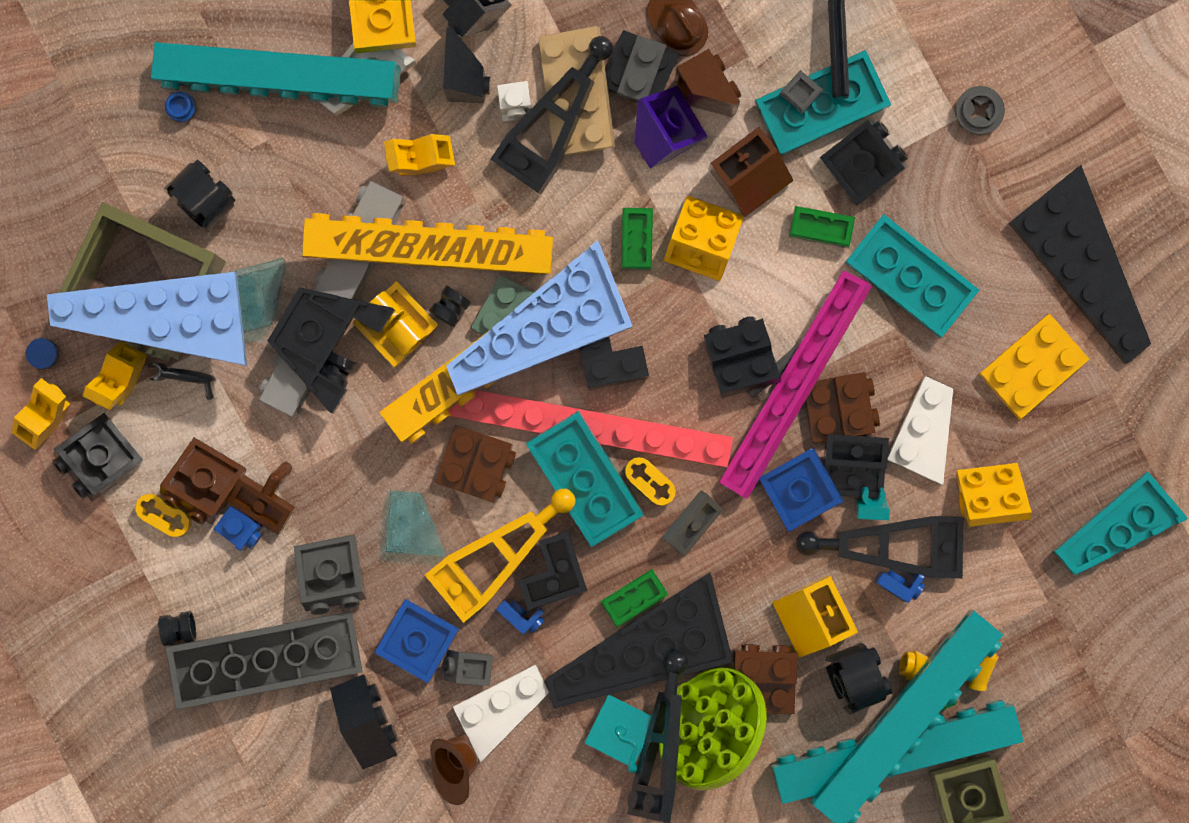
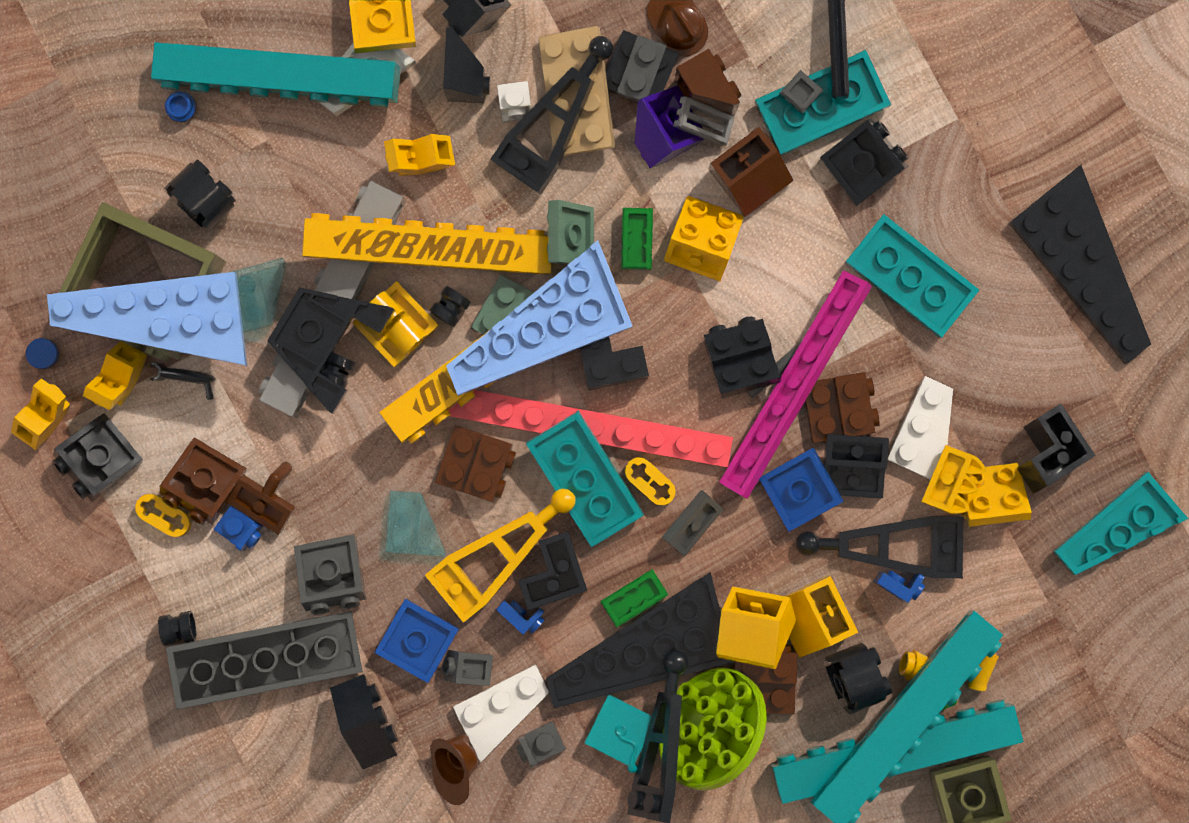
(540, 744): none -> dark grey bracket
(568, 230): none -> sand green plate
(684, 114): none -> light grey tile
(755, 627): none -> yellow slope
(821, 227): green plate -> none
(872, 508): teal tile -> none
(952, 480): none -> yellow plate
(980, 96): dark grey gear -> none
(1034, 366): yellow plate -> none
(1060, 449): none -> black brick

